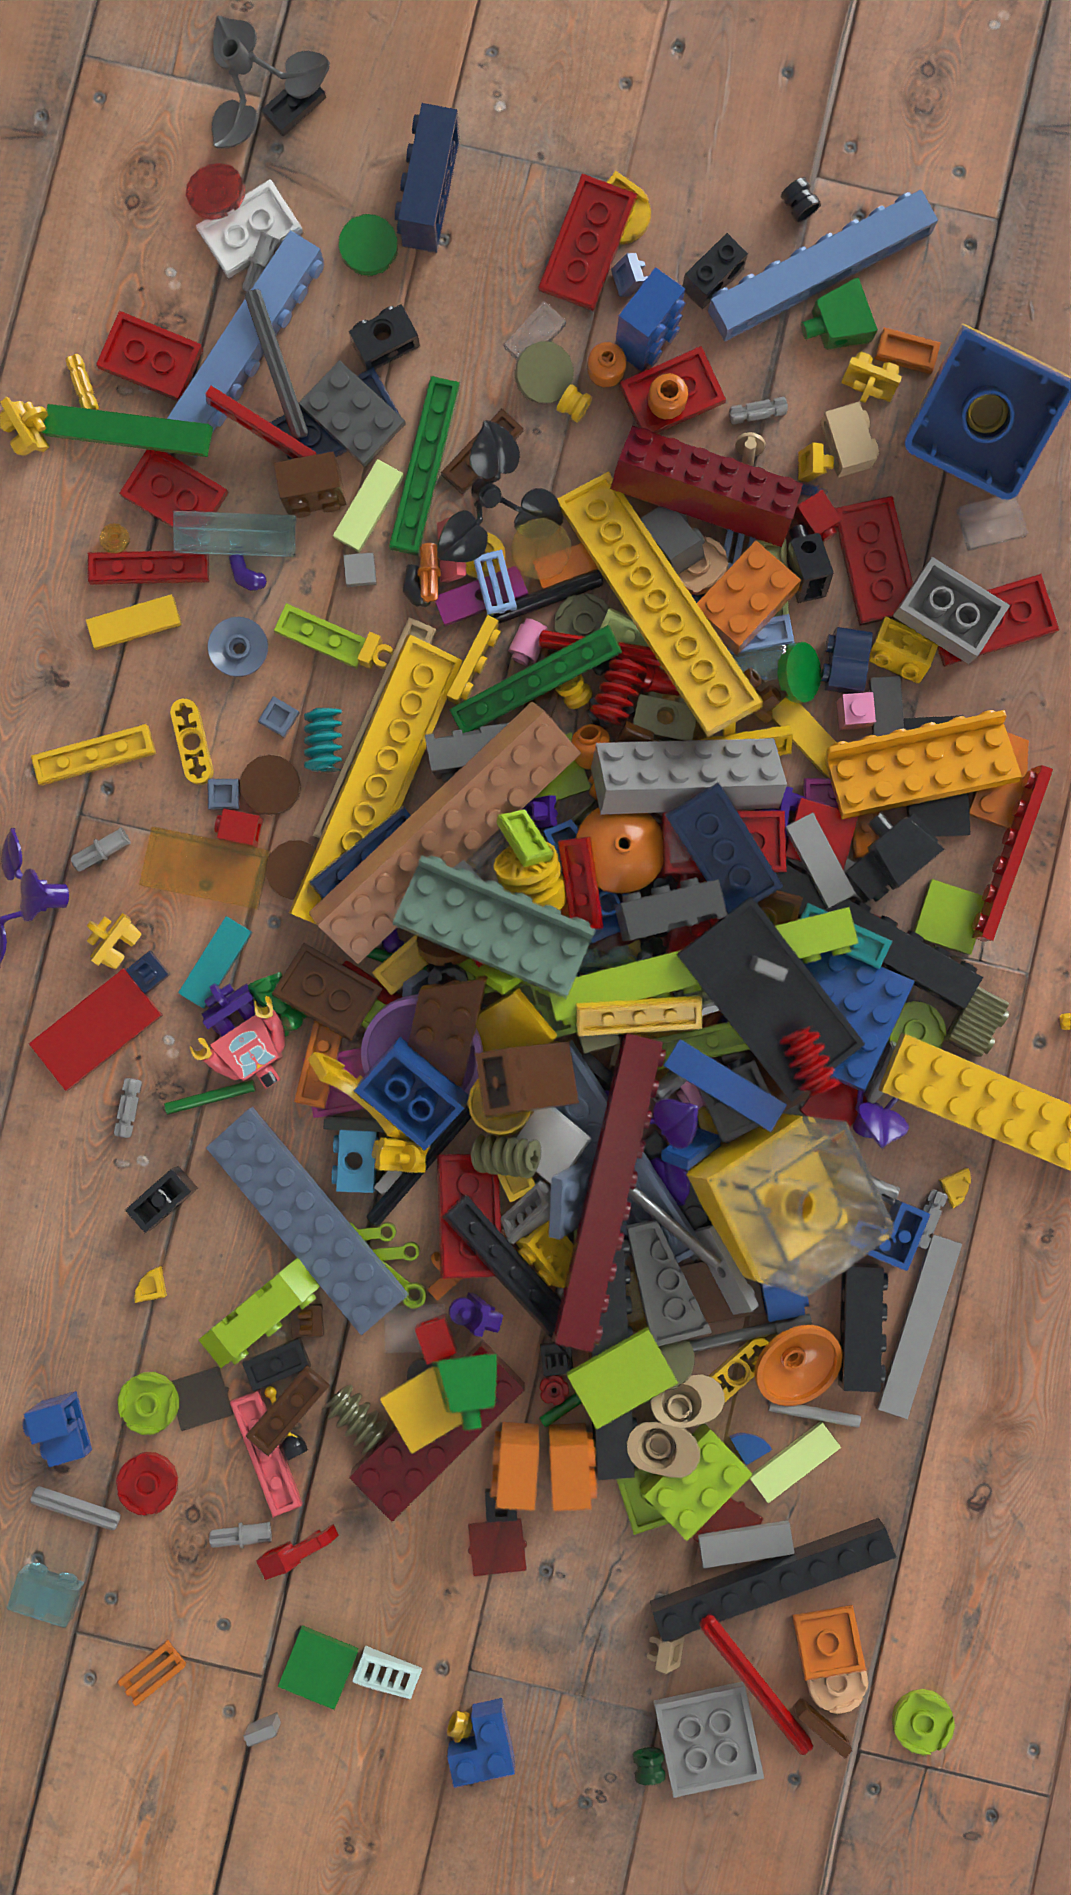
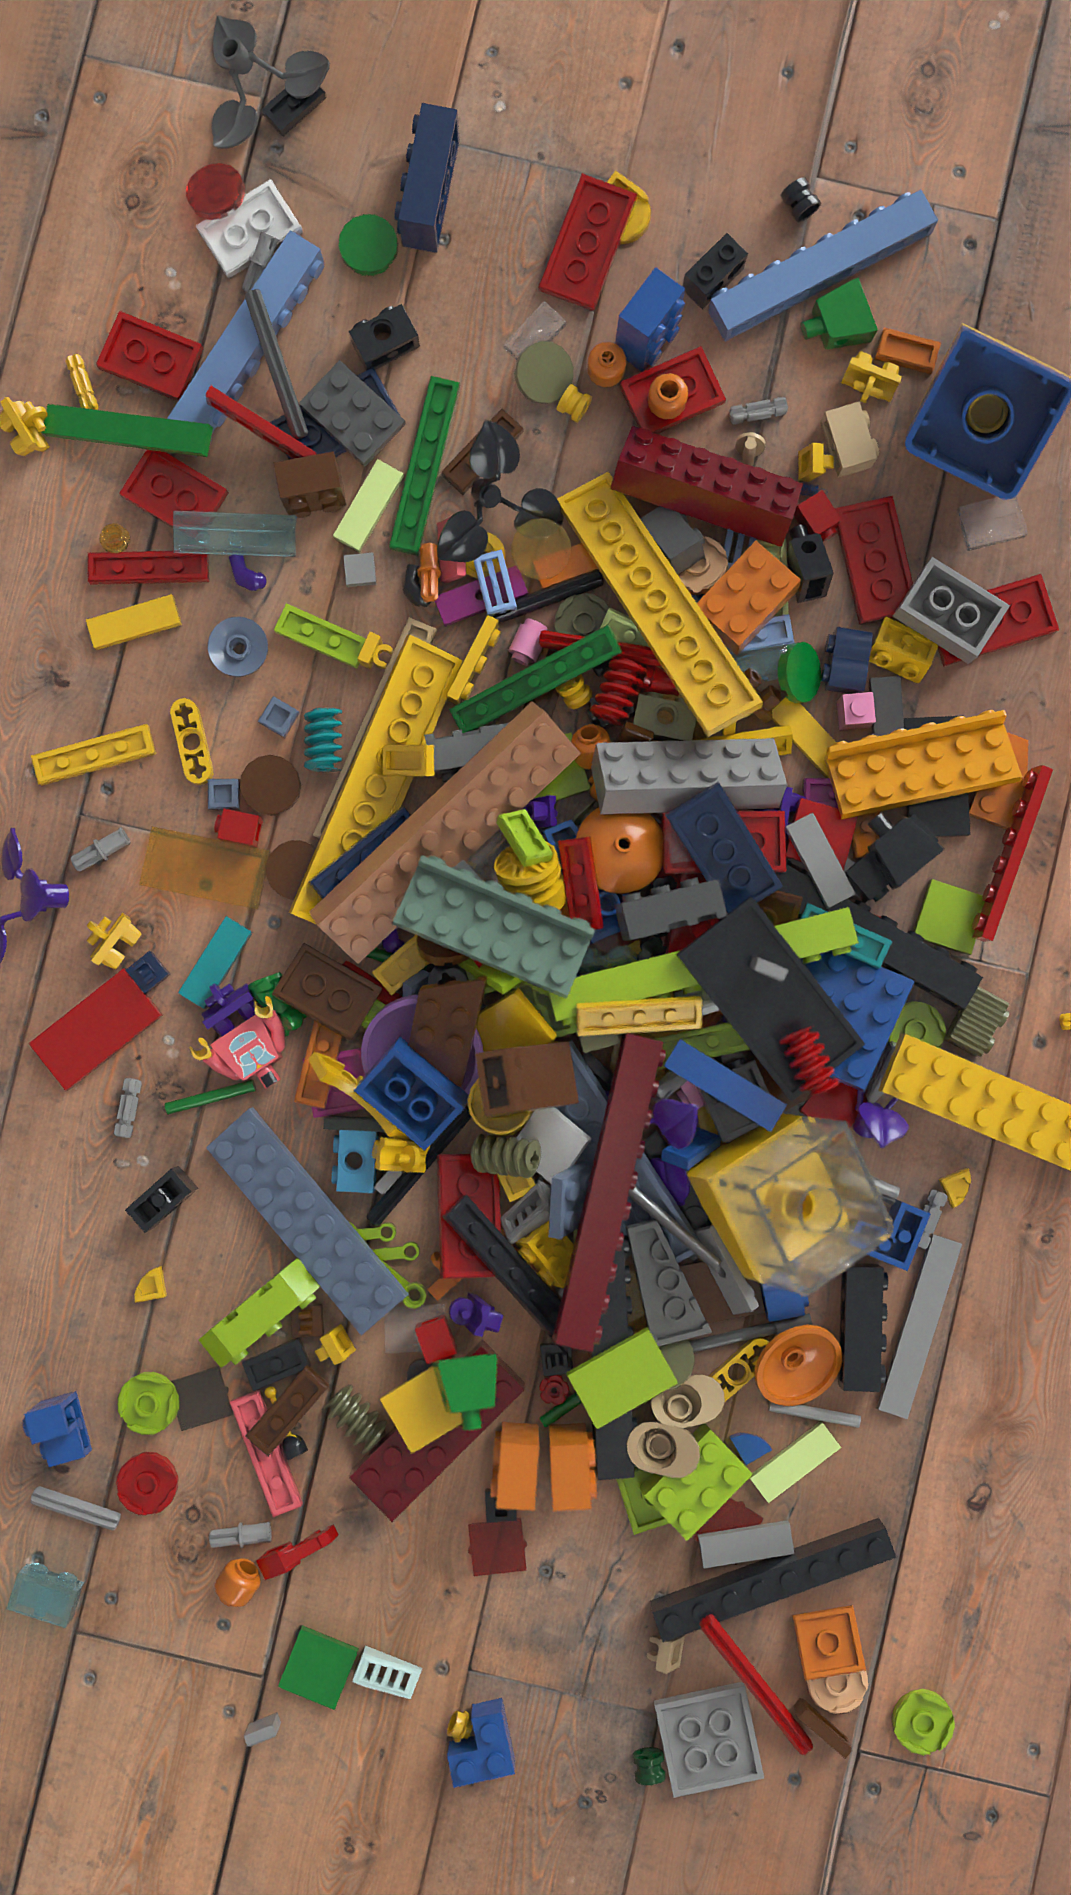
(131, 1689): orange tile -> none
(237, 1582): none -> orange head
(335, 1345): none -> yellow tile
(408, 760): none -> yellow tile
(628, 274): medium blue tile -> none

